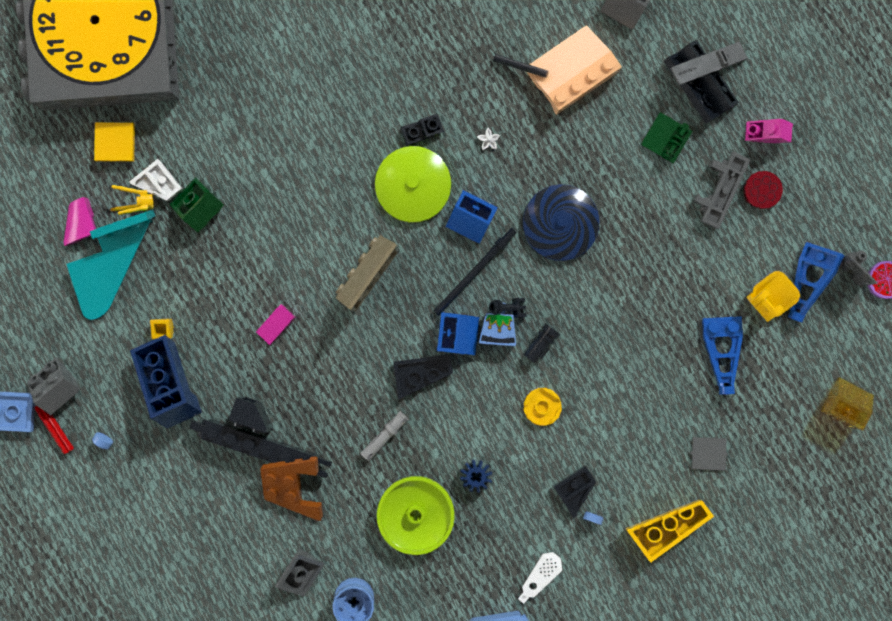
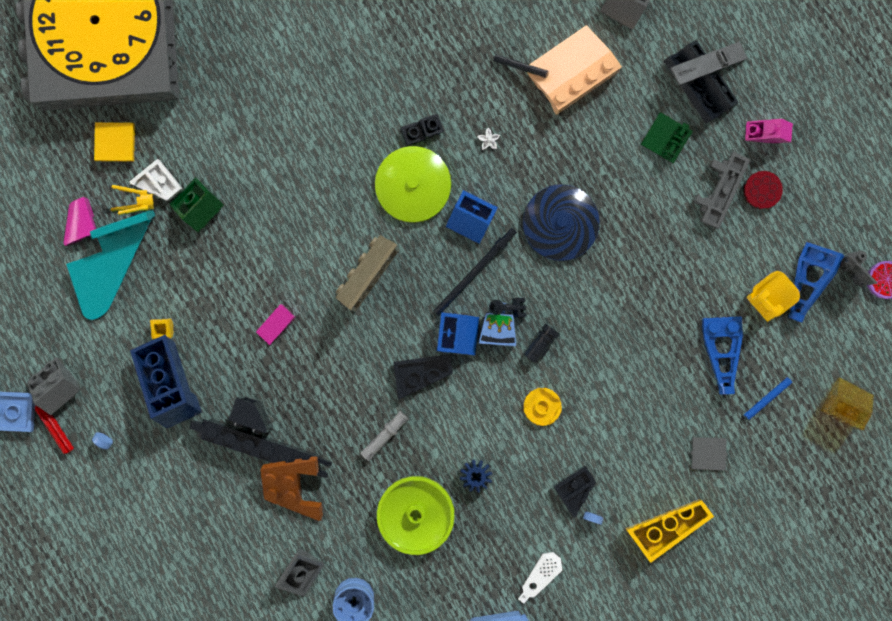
(768, 398): none -> blue bar

